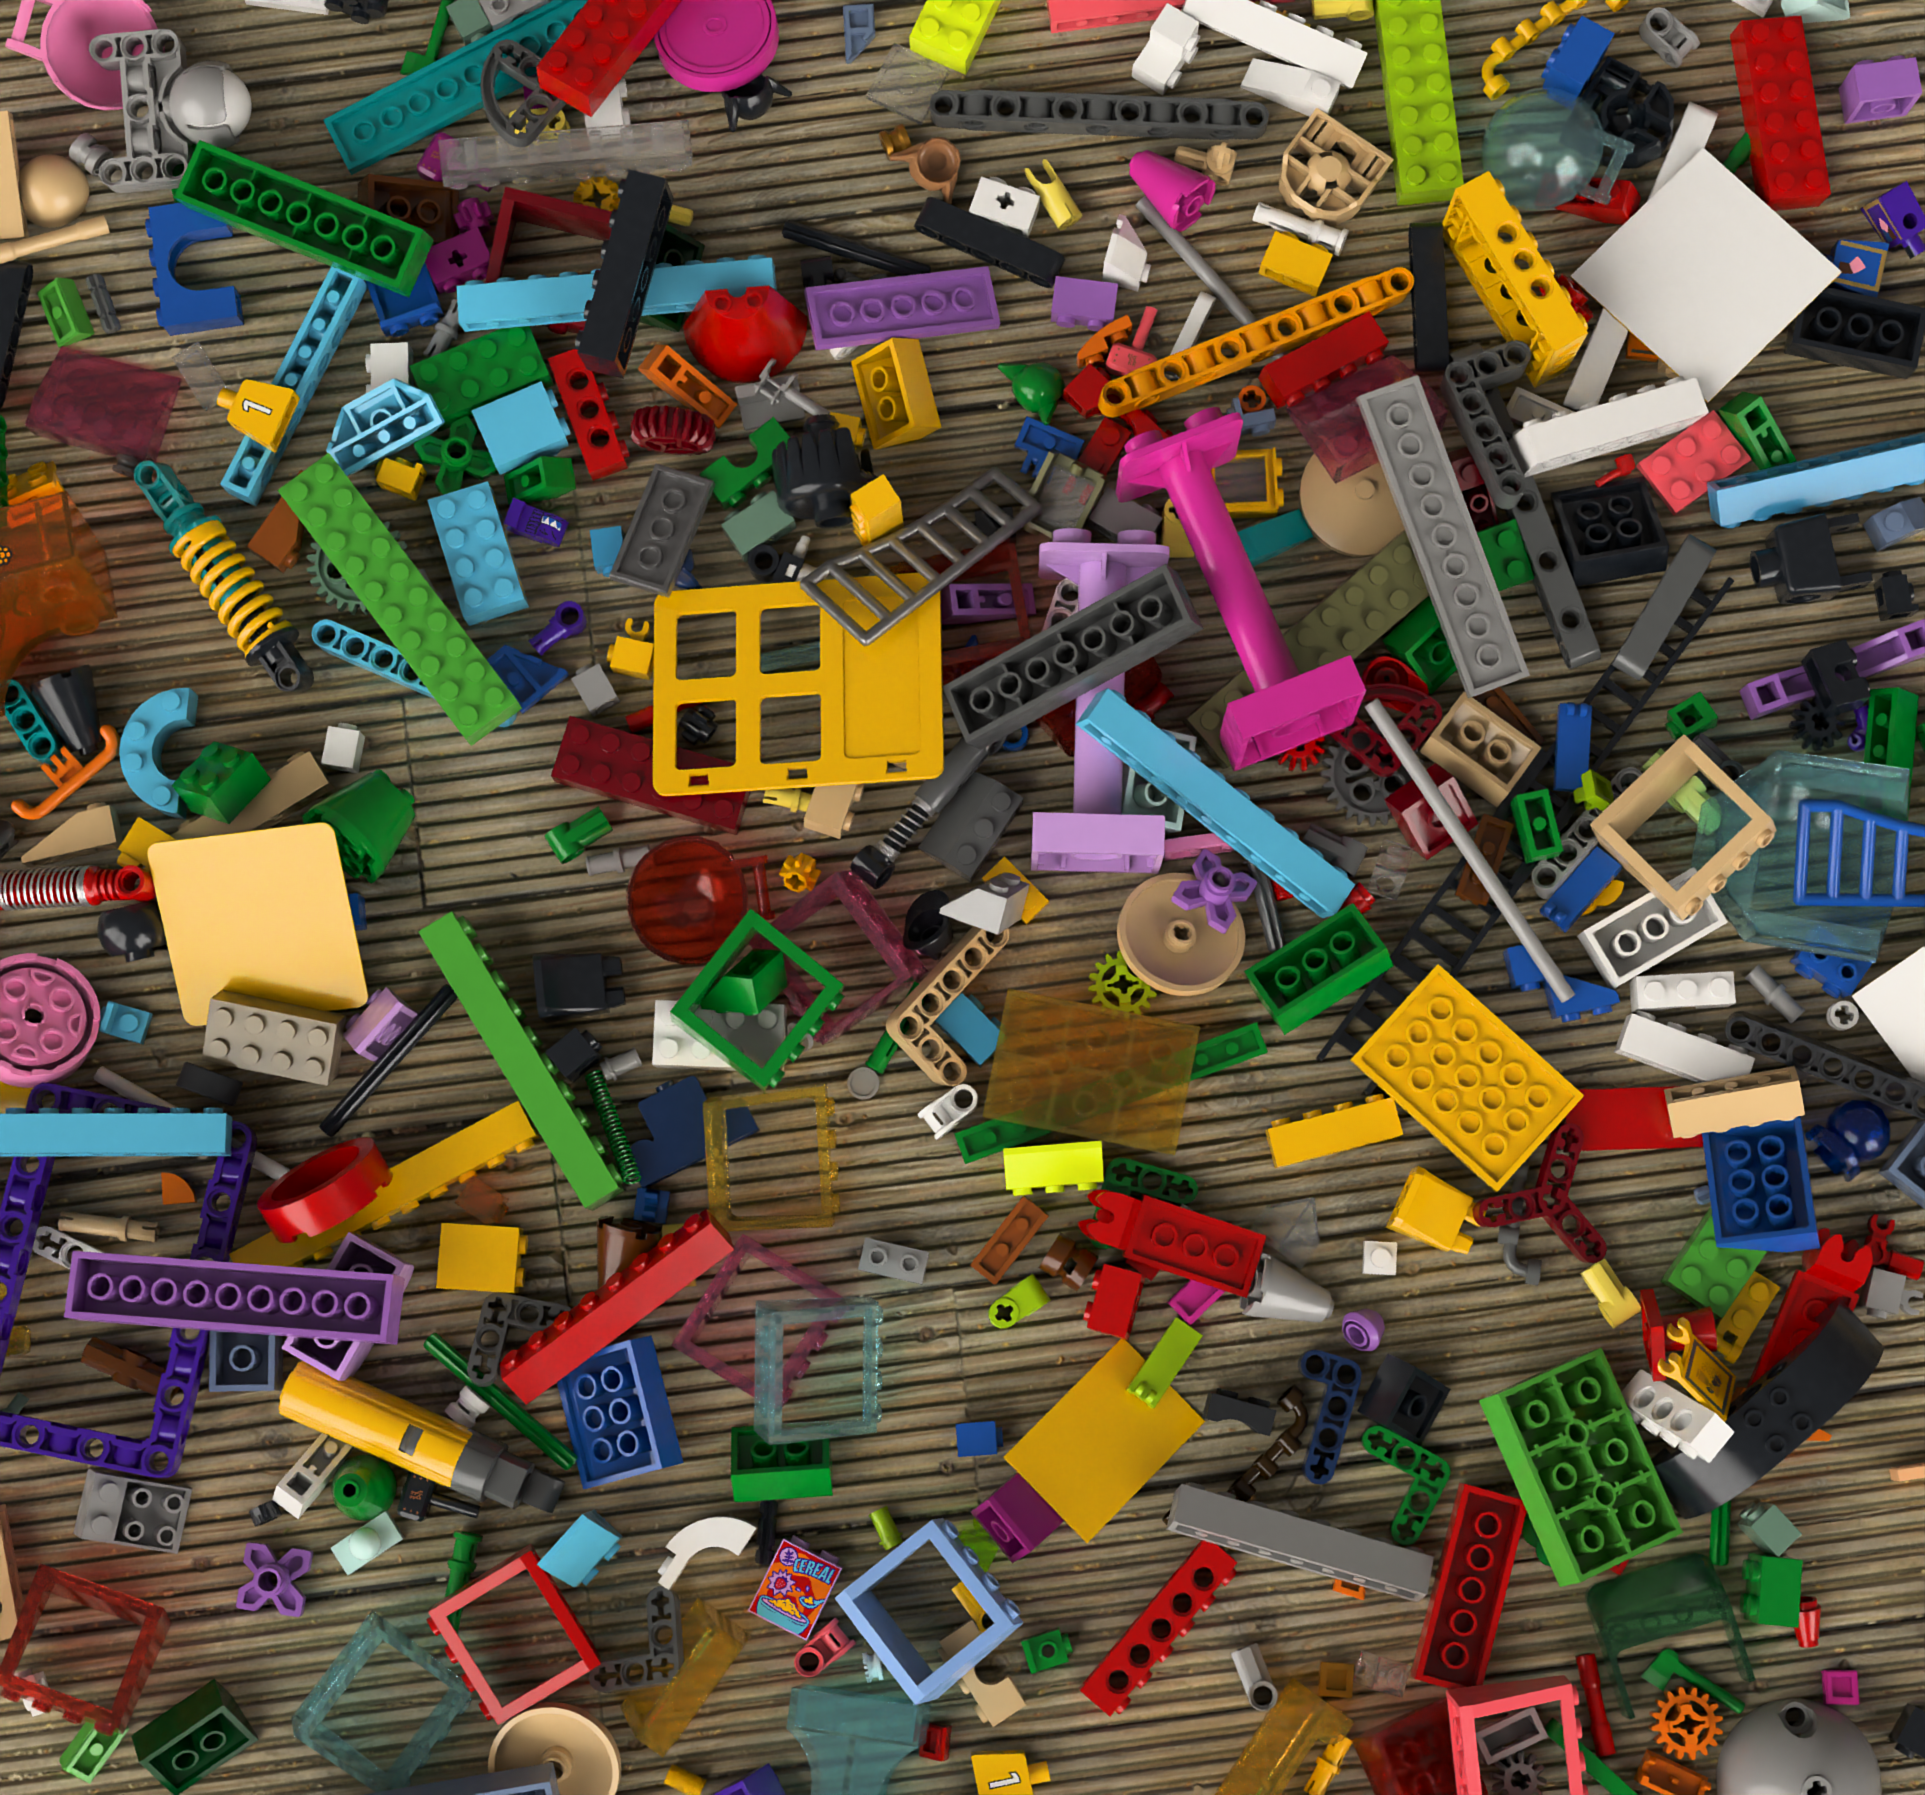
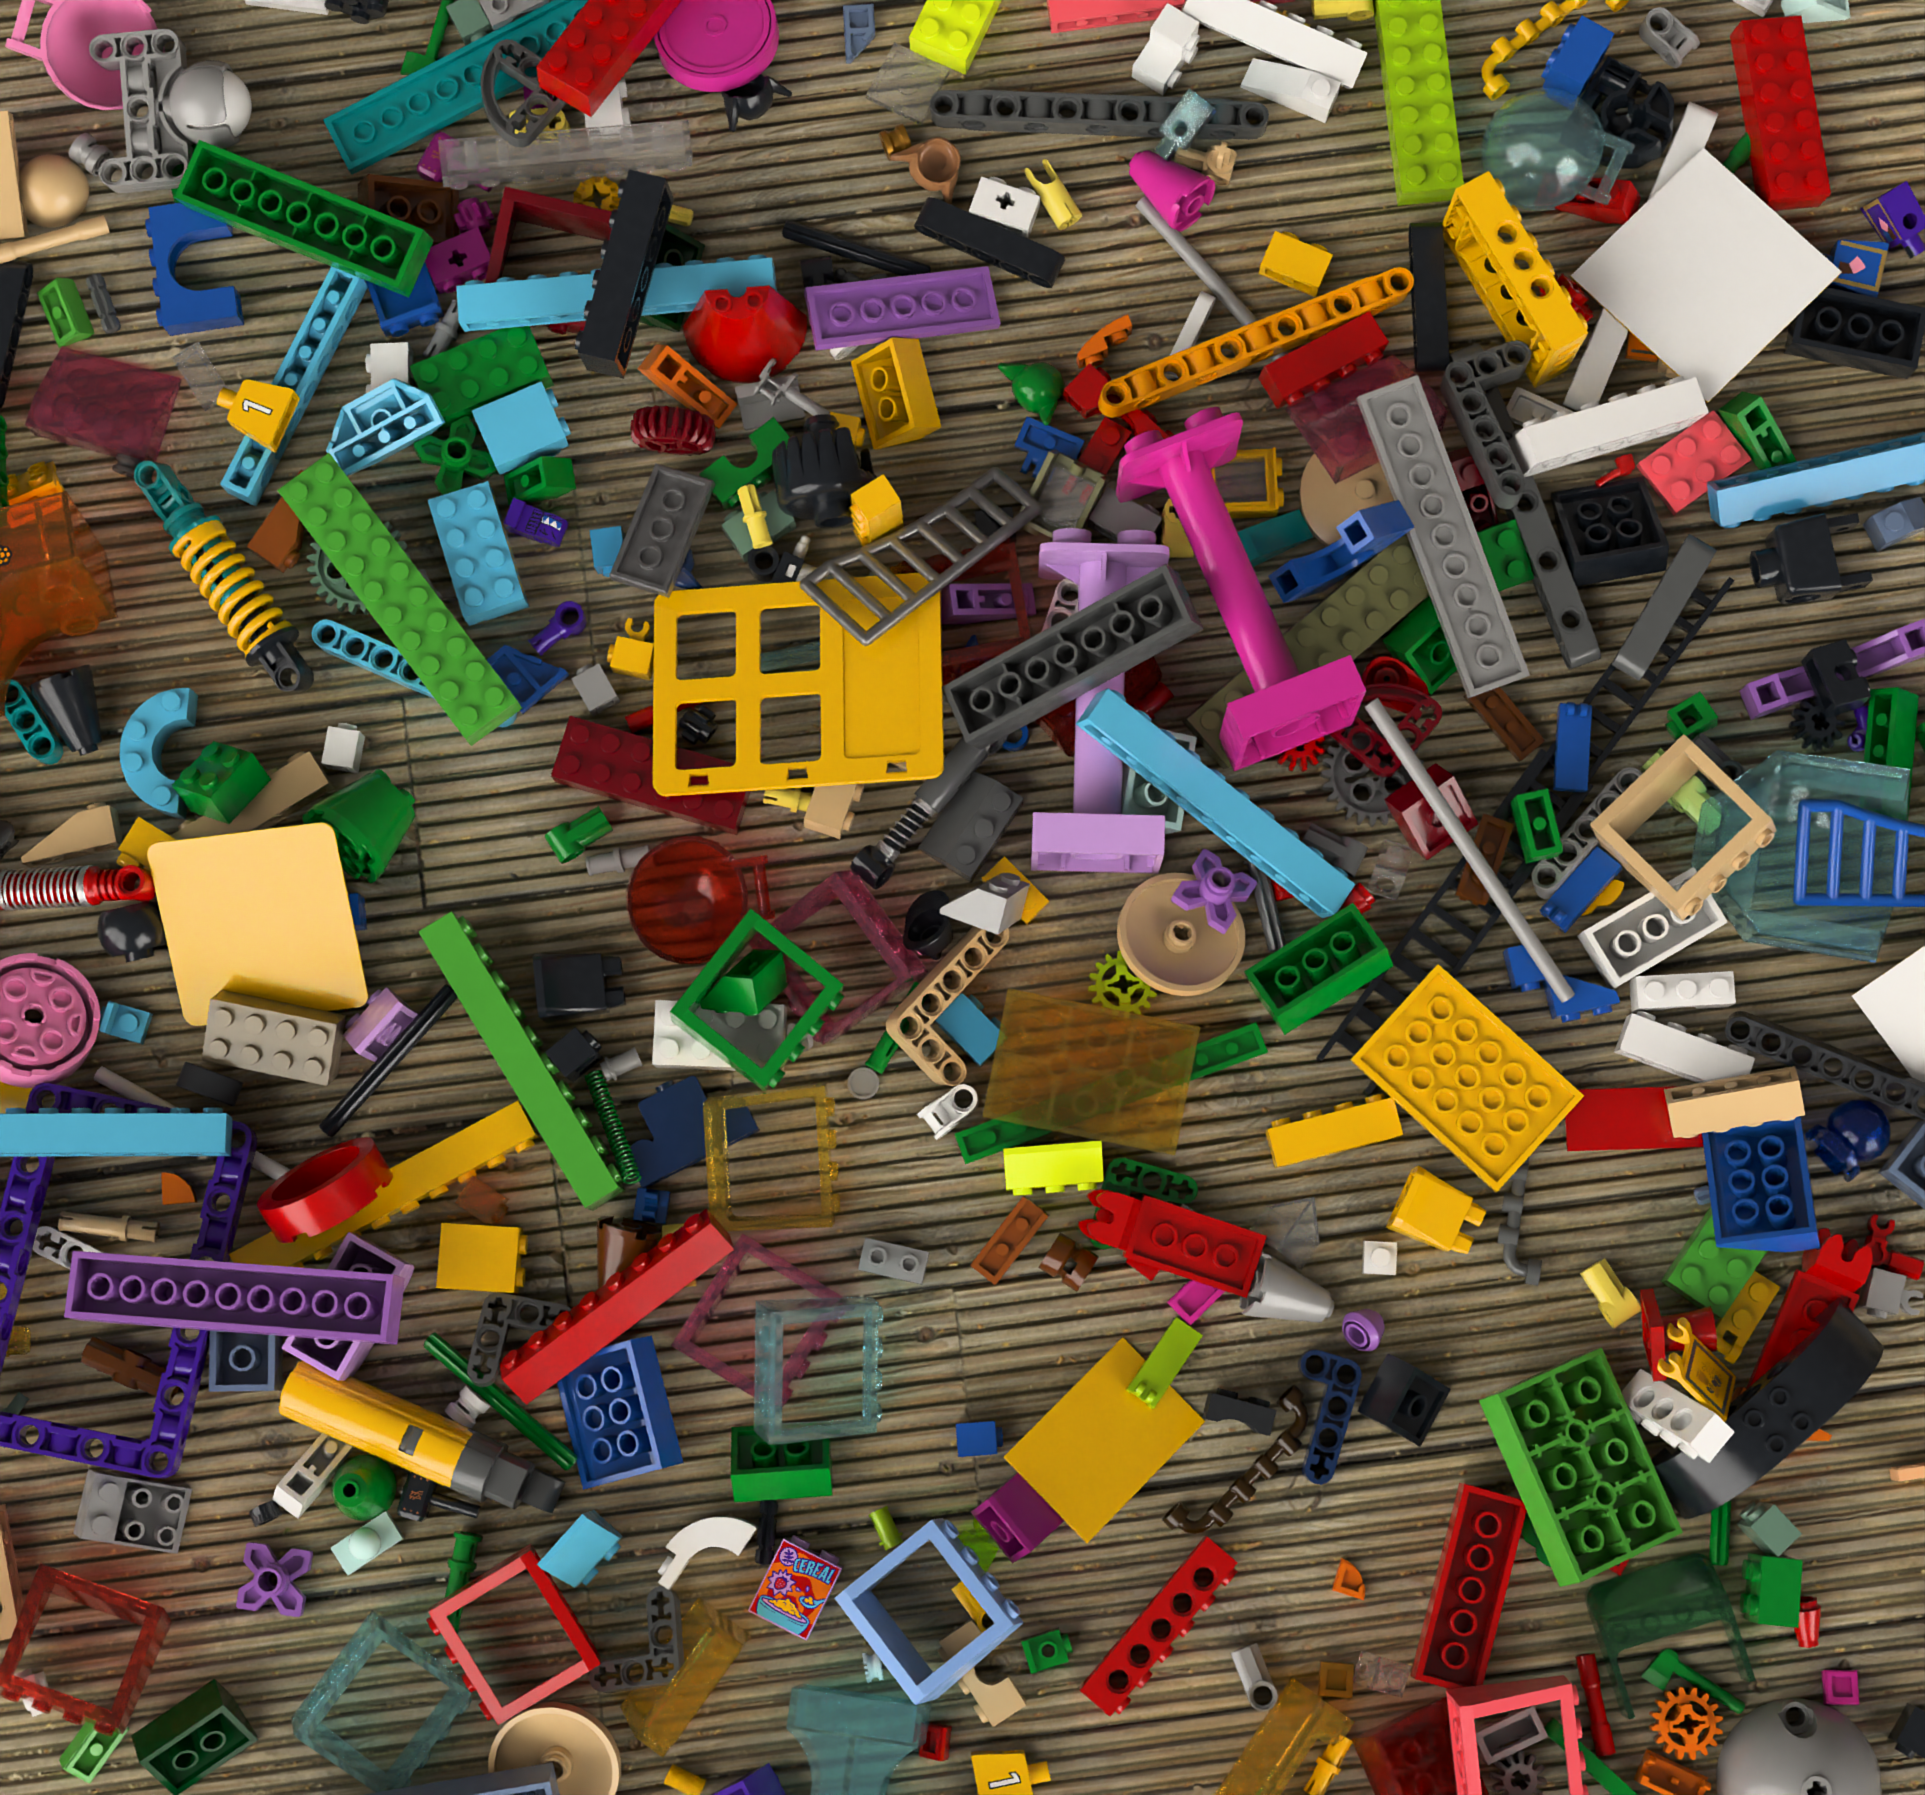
(69, 775): orange piece -> none
(400, 477): yellow brick -> none
(599, 460): red brick -> none
(754, 516): none -> light yellow axle
(800, 872): yellow gear -> none
(824, 1648): coral piece -> none
(1022, 1299): lime piece -> none
(1083, 303): medium lavender brick -> none
(1115, 1301): red brick -> none
(1124, 358): coral piece -> none
(1125, 257): white slope -> none
(1190, 110): none -> clear light blue torso
(1193, 845): bright pink hinge -> none
(1257, 422): sand blue bracket -> none
(1258, 395): orange bush -> none
(1300, 1542): light grey brick -> none
(1306, 229): white pin -> none
(1327, 165): tan connector -> none
(1362, 538): none -> blue arch
(1419, 1483): green beam -> none
(1480, 749): tan slope -> none
(1562, 1206): dark red piece -> none
(1595, 791): lime tile -> none
(1774, 994): light grey pin -> none
(1836, 974): blue brick -> none
(1850, 1009): white bush -> none
(1880, 89): medium lavender brick -> none
(1894, 596): black brick -> none

